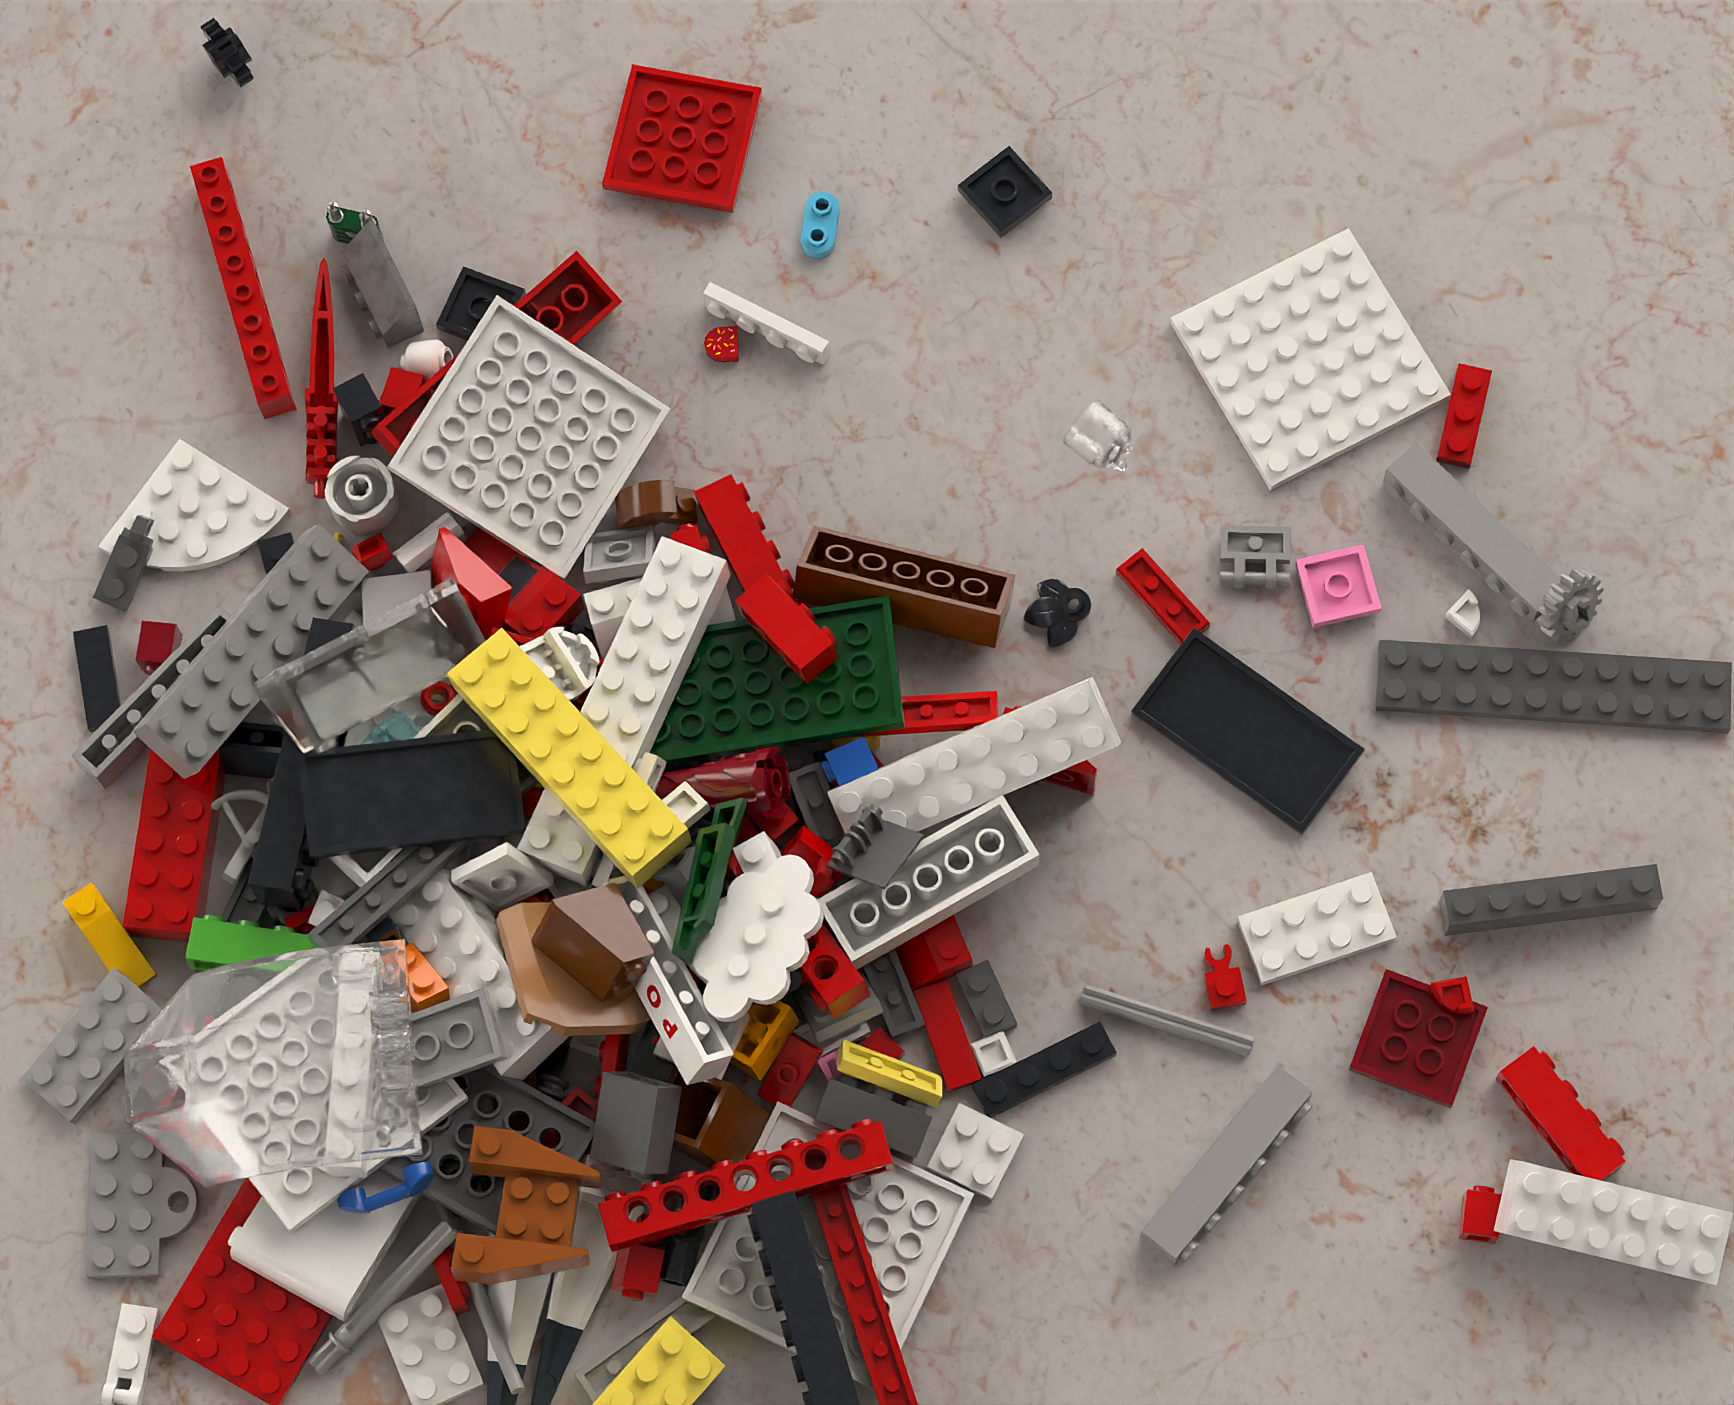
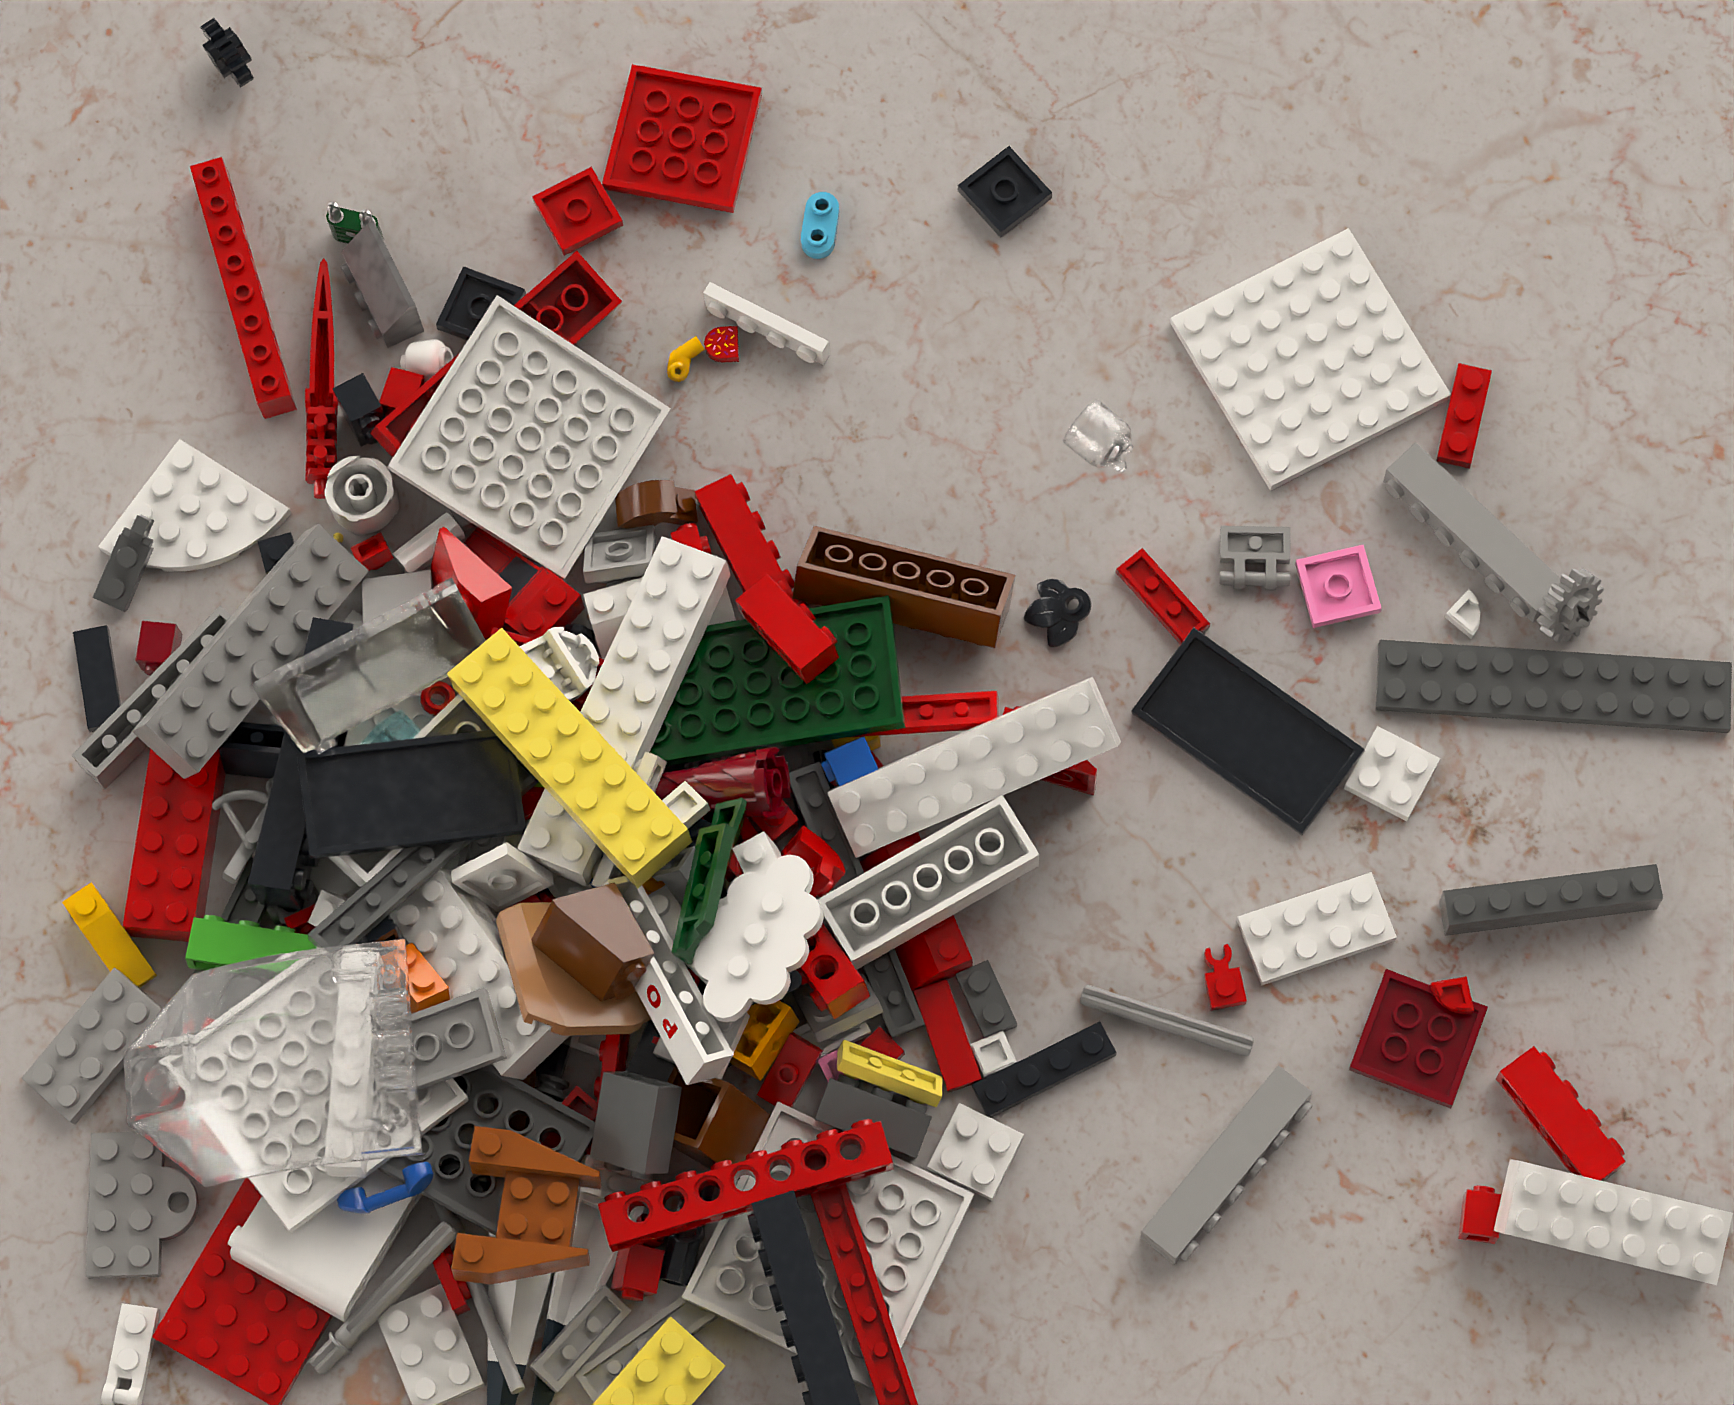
(577, 211): none -> red plate
(580, 1339): none -> light grey plate
(681, 357): none -> yellow arm
(874, 849): dark grey hinge -> none
(1392, 773): none -> white plate

